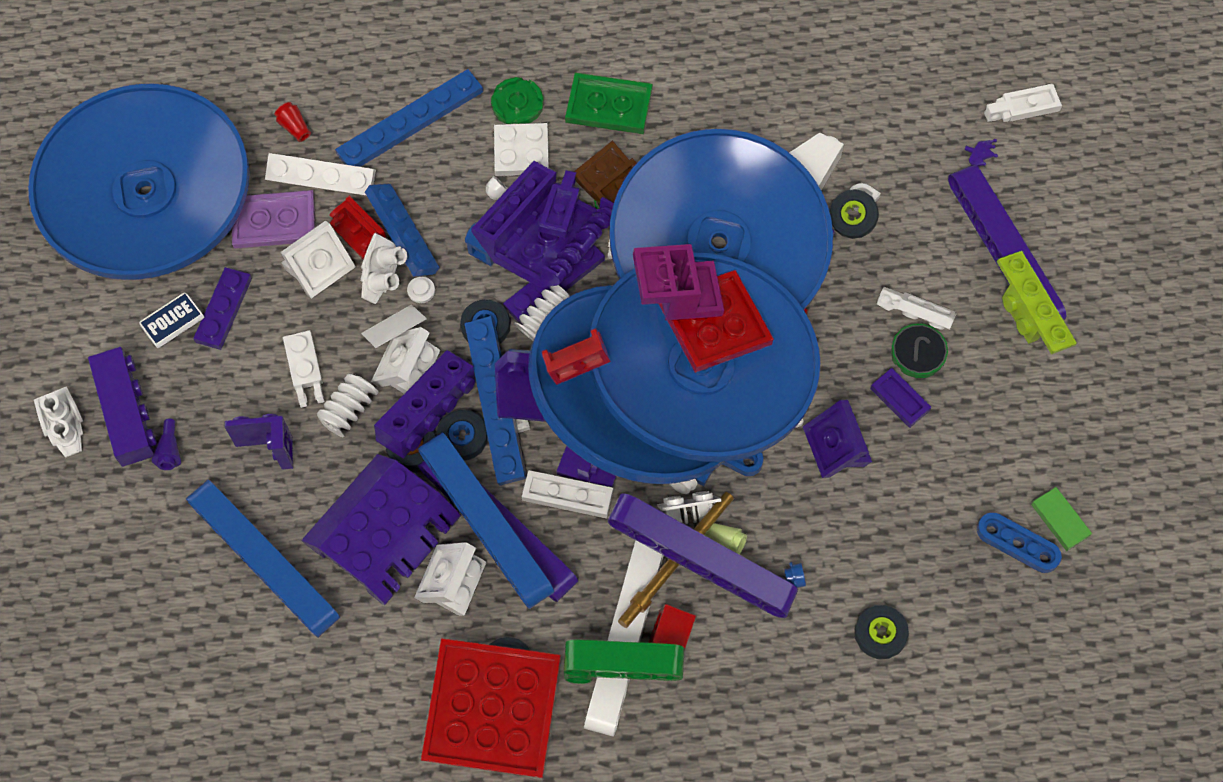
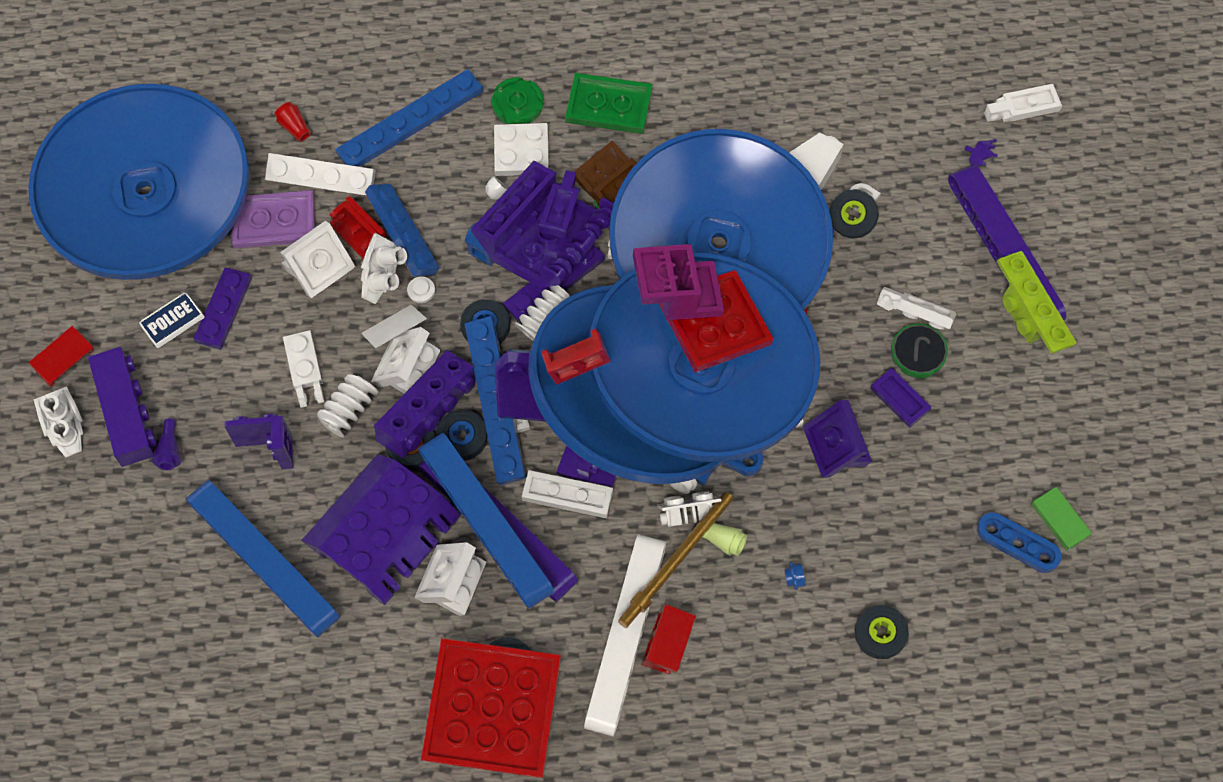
(60, 355): none -> red hinge
(622, 661): green beam -> none
(702, 555): dark purple beam -> none

